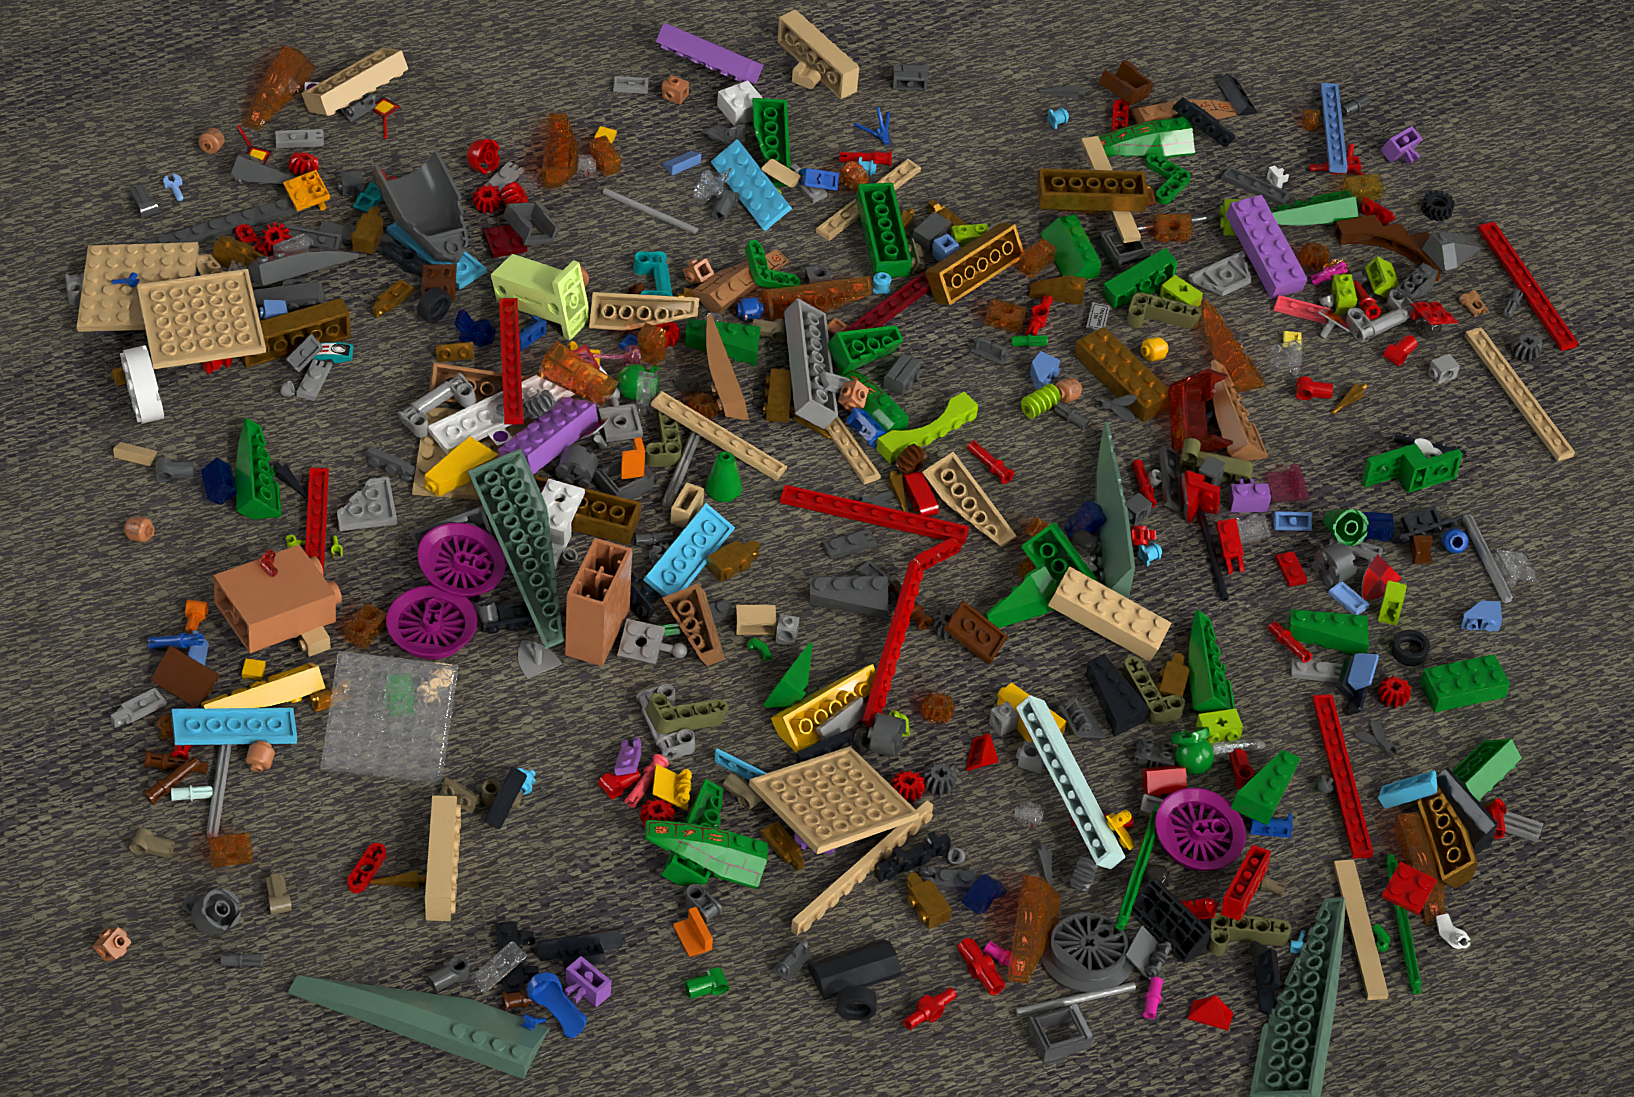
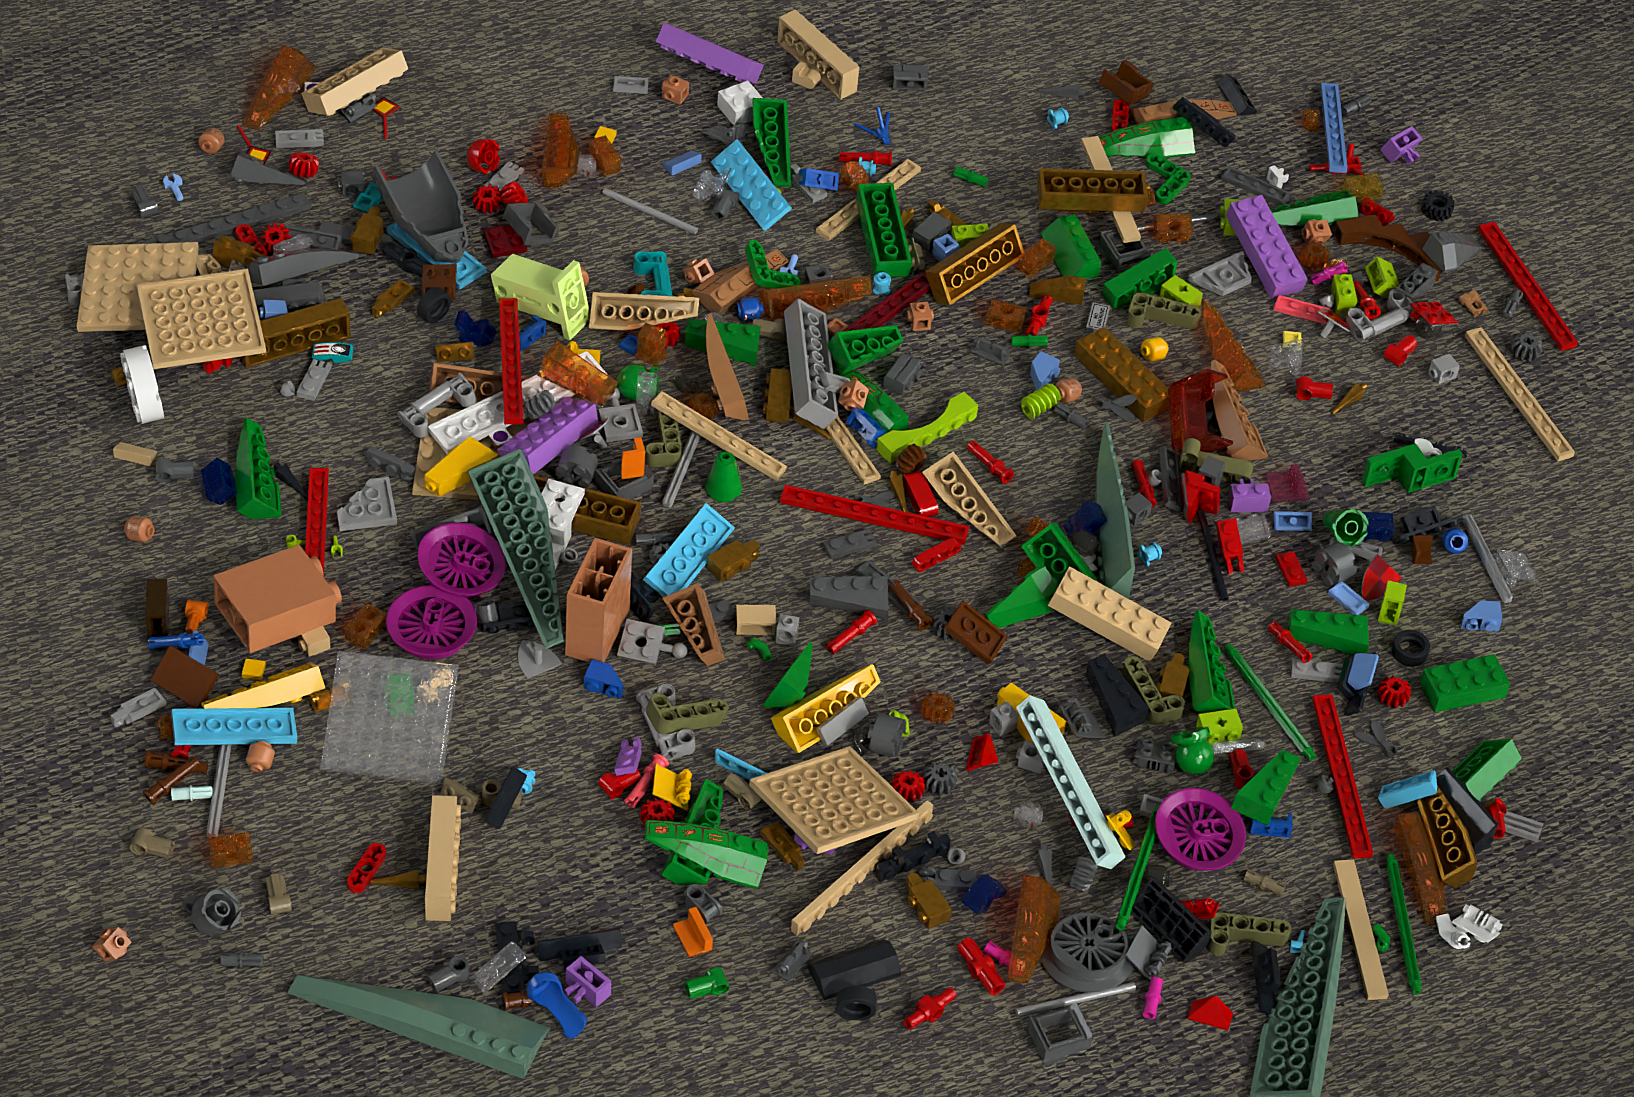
(131, 280): blue hand -> none
(157, 608): none -> dark brown brick
(267, 563): clear red arm -> none
(304, 353): dark grey hinge -> none
(307, 191): light orange plate -> none
(530, 1022): blue hand -> none
(603, 679): none -> blue slope
(630, 355): clear pink piece -> none
(687, 505): tan piece -> none
(781, 173): tan slope -> none
(790, 268): none -> light blue bar
(826, 746): black plate -> none
(856, 628): none -> red pin
(893, 643): red plate -> none
(920, 316): none -> nougat brick
(971, 176): none -> green axle
(1141, 535): red gear -> none
(1163, 780): brick -> none
(1245, 882): red brick -> none
(1270, 702): none -> green piece
(1316, 231): none -> nougat brick
(1409, 888): red plate -> none
(1469, 923): none -> white hinge

